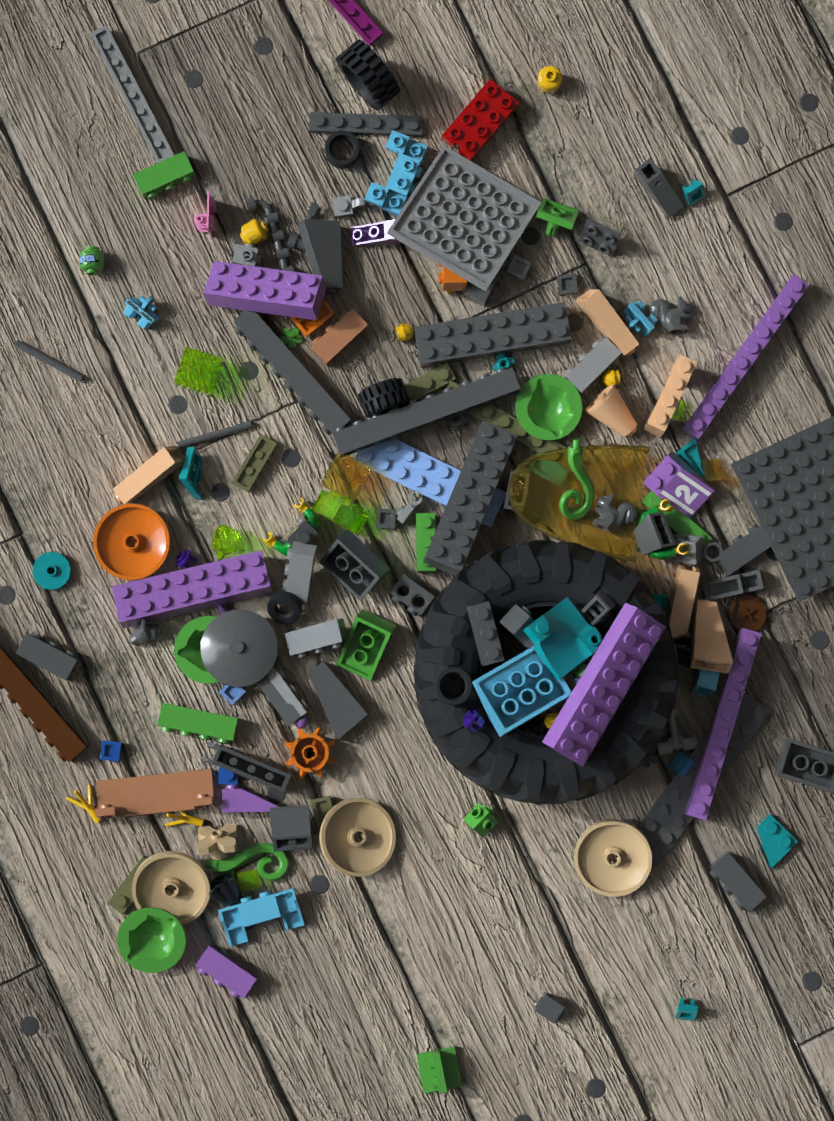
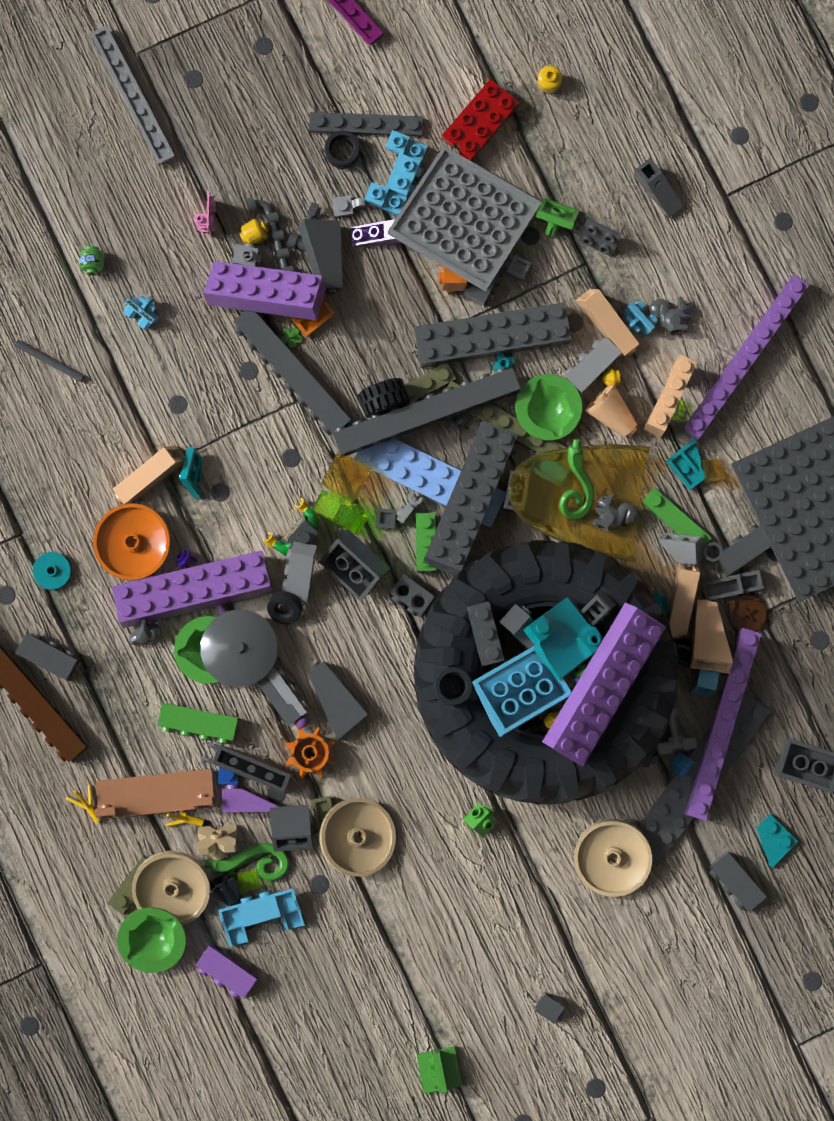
(110, 750): blue plate -> none
(164, 175): bright green brick -> none
(198, 372): clear neon green brick -> none
(215, 434): dark grey bar -> none
(226, 541): clear neon green brick -> none
(232, 694): medium blue plate -> none
(254, 463): olive plate -> none
(316, 638): brick -> none
(339, 336): nougat brick -> none
(366, 644): bright green slope -> none
(368, 74): black tyre -> none
(405, 332): yellow plate -> none
(472, 720): dark purple plate -> none
(567, 284): dark grey tile -> none
(654, 534): dark grey torso -> none
(679, 484): medium lavender slope -> none
(686, 1011): teal tile -> none
(694, 192): teal tile -> none

